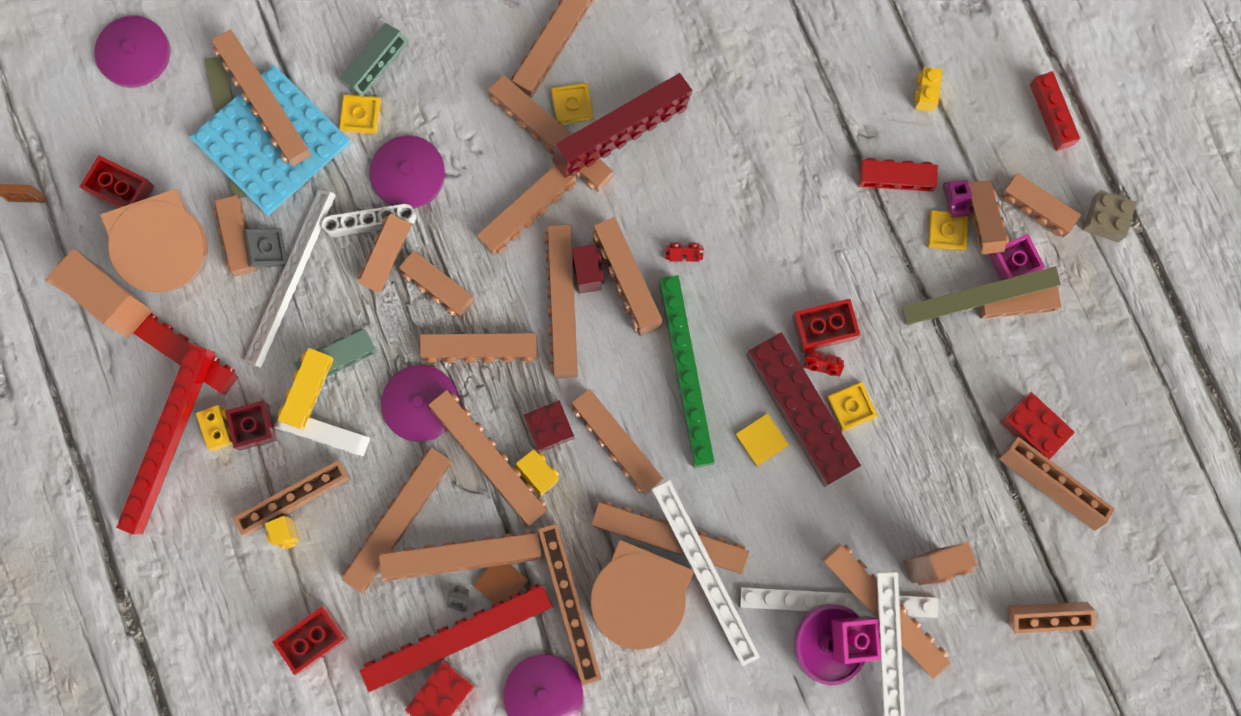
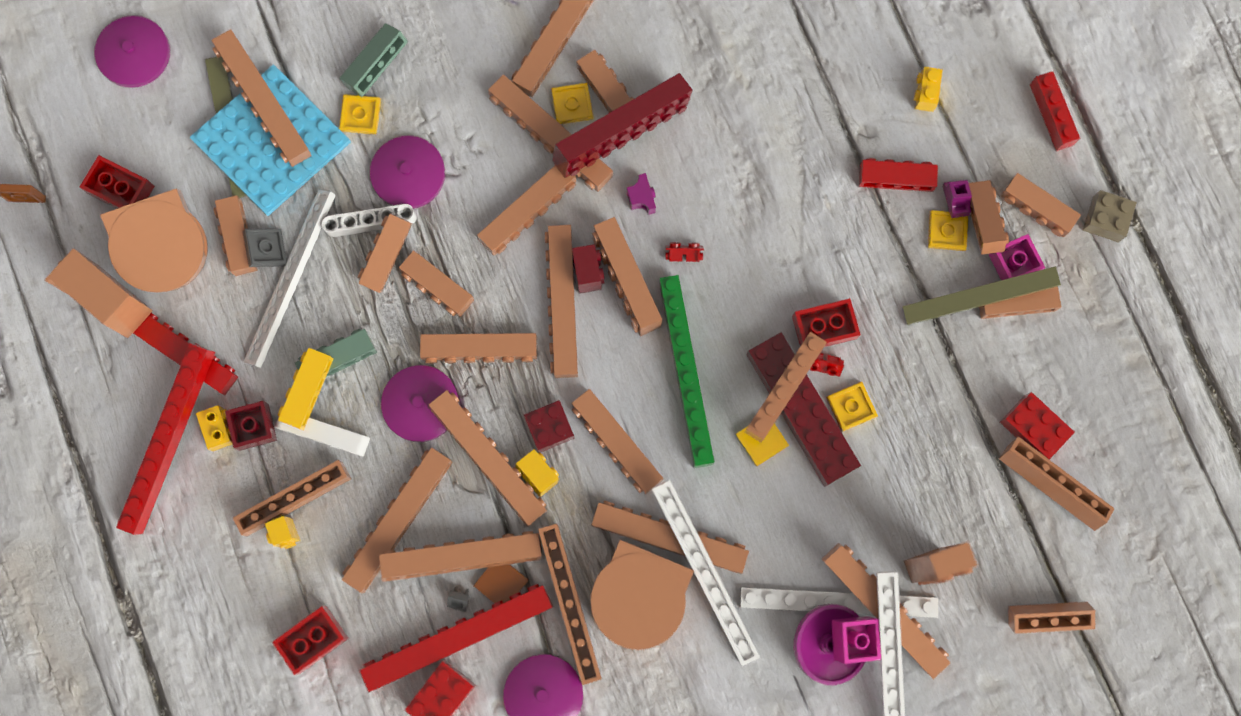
(603, 81): none -> nougat brick
(642, 195): none -> magenta brick
(785, 387): none -> nougat brick

